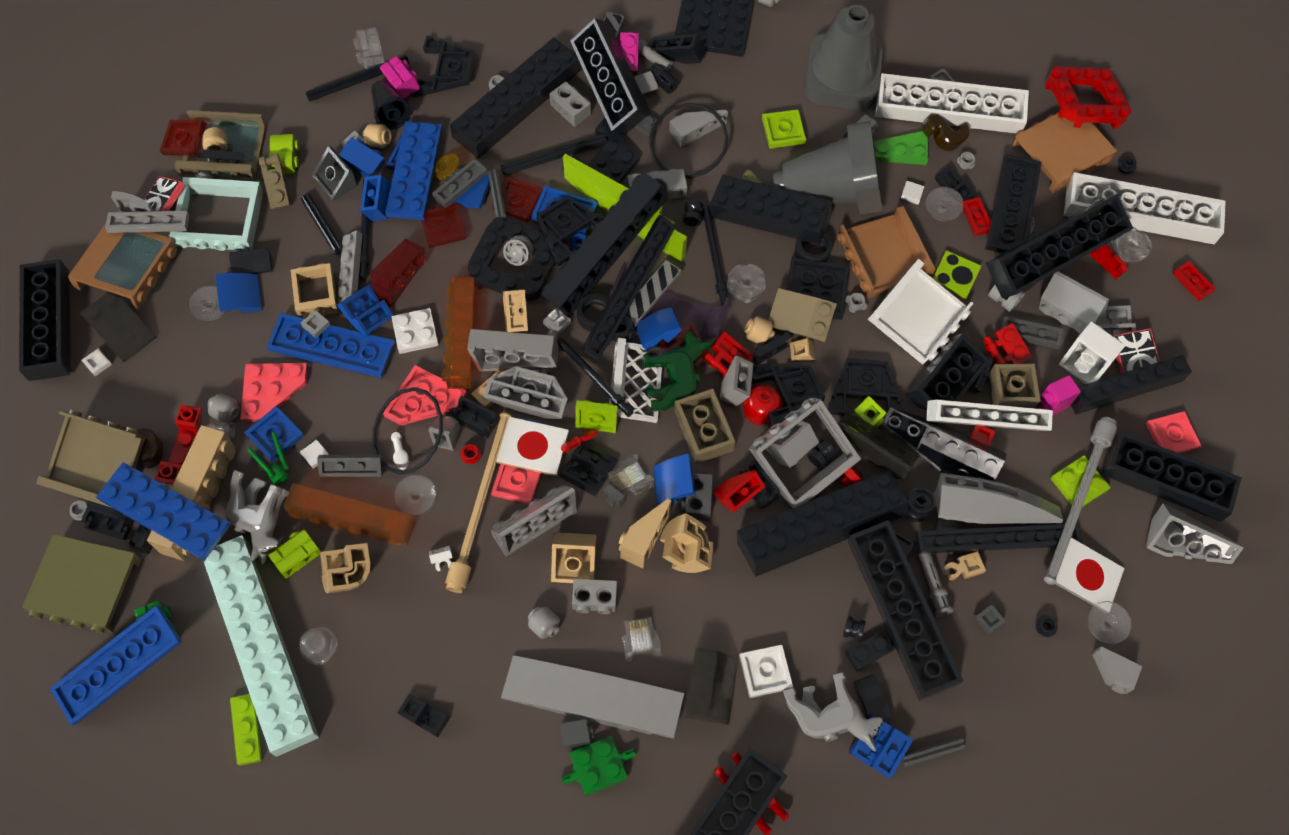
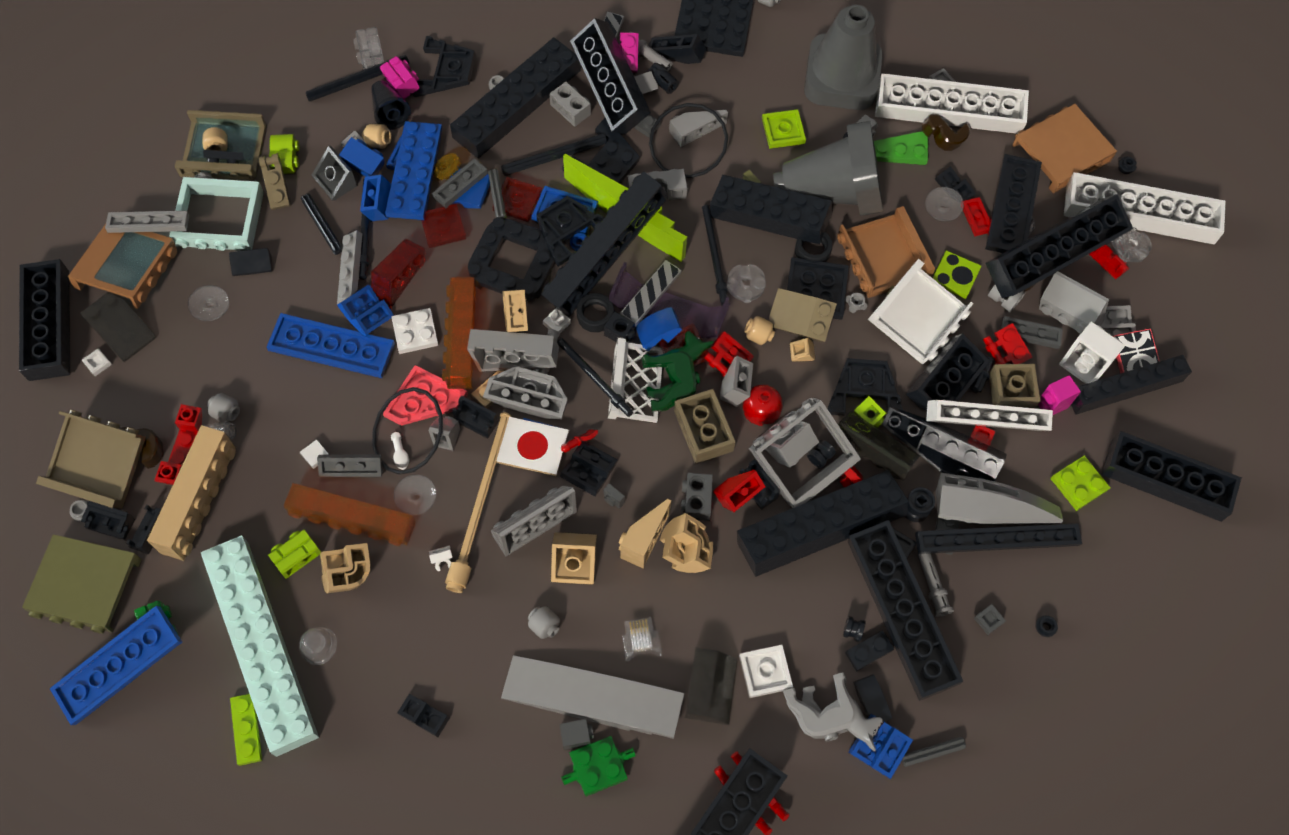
(129, 203): light grey slope -> none
(163, 511): blue plate -> none
(164, 194): tile -> none
(183, 137): clear red plate -> none
(238, 292): blue slope -> none
(254, 518): light grey animal -> none
(269, 387): coral plate -> none
(276, 422): blue plate -> none
(276, 472): green plant -> none
(315, 324): light grey plate -> none
(323, 306): tan window -> none
(470, 448): red plate -> none
(516, 484): coral tile -> none
(519, 250): light grey wheel -> none
(594, 589): light grey brick -> none
(596, 416): lime plate -> none
(628, 287): black plate -> none
(630, 476): clear piece -> none
(674, 479): blue slope -> none
(693, 213): black wheel -> none
(776, 345): black plate -> none
(794, 384): black wing -> none
(912, 192): white tile -> none
(968, 157): light grey plate -> none
(968, 565): tan plate -> none
(1074, 564): flag -> none
(1102, 81): red plate -> none
(1116, 616): clear dish -> none
(1117, 670): light grey slope -> none
(1174, 433): coral tile -> none
(1180, 535): light grey wedge -> none
(1194, 281): red plate -> none

